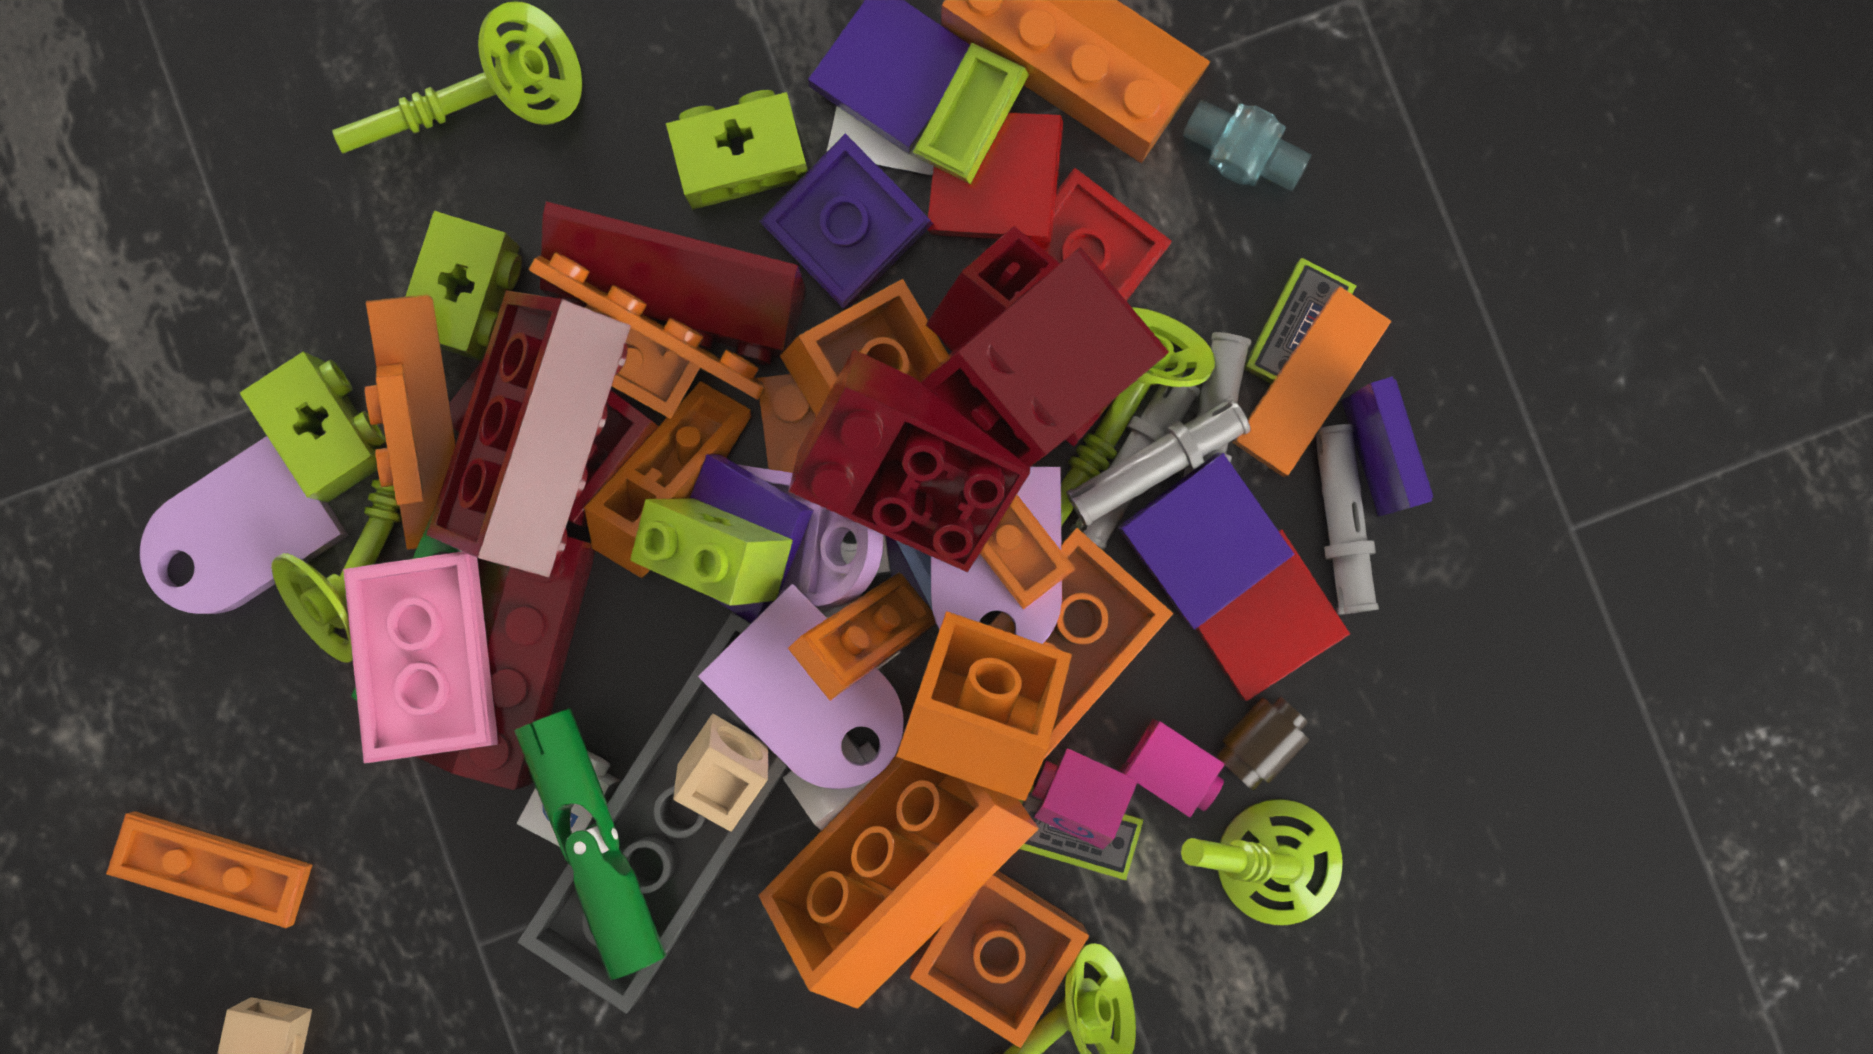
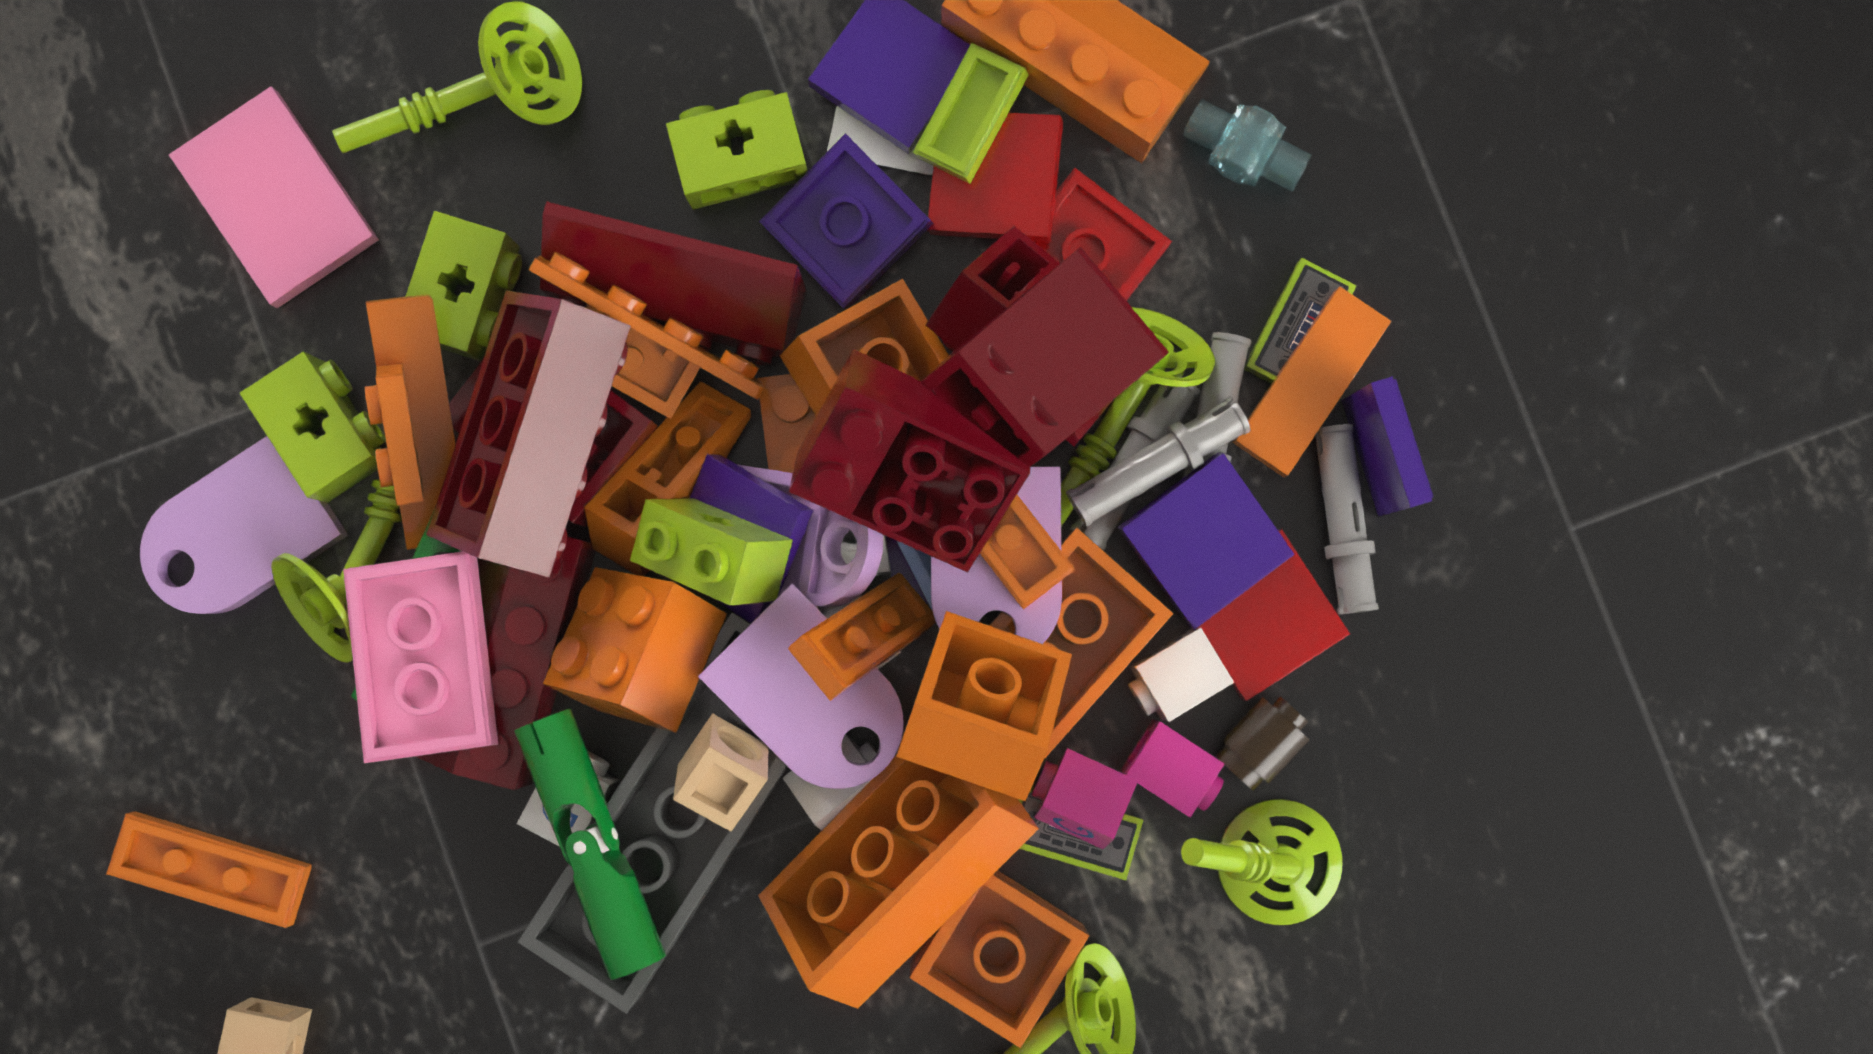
(273, 197): none -> bright pink tile
(635, 648): none -> orange brick
(1178, 676): none -> white brick

